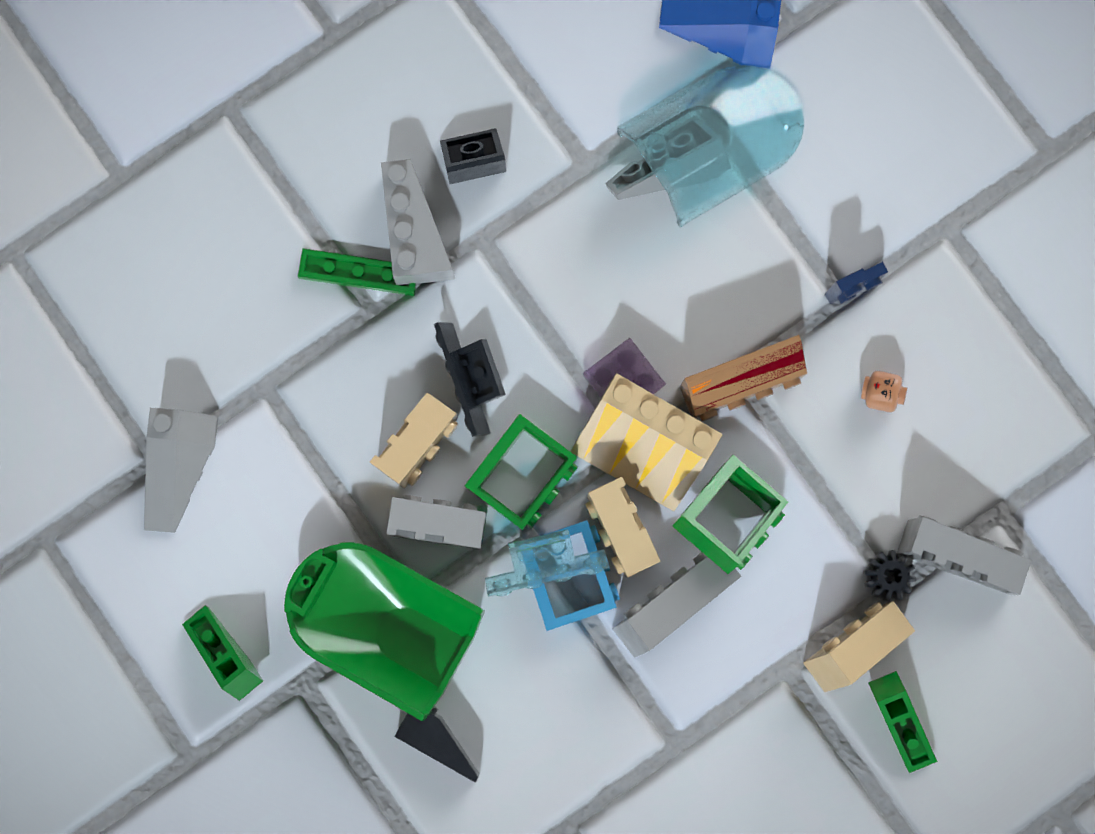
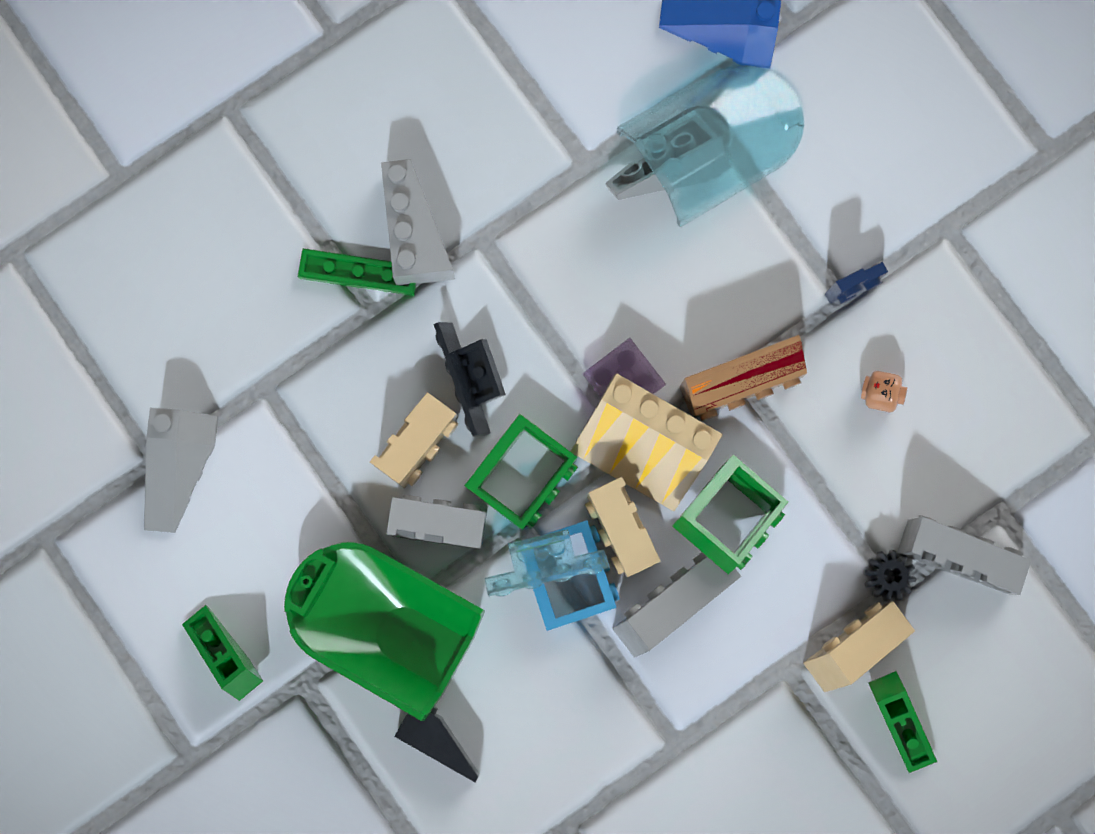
(473, 156): black slope -> none

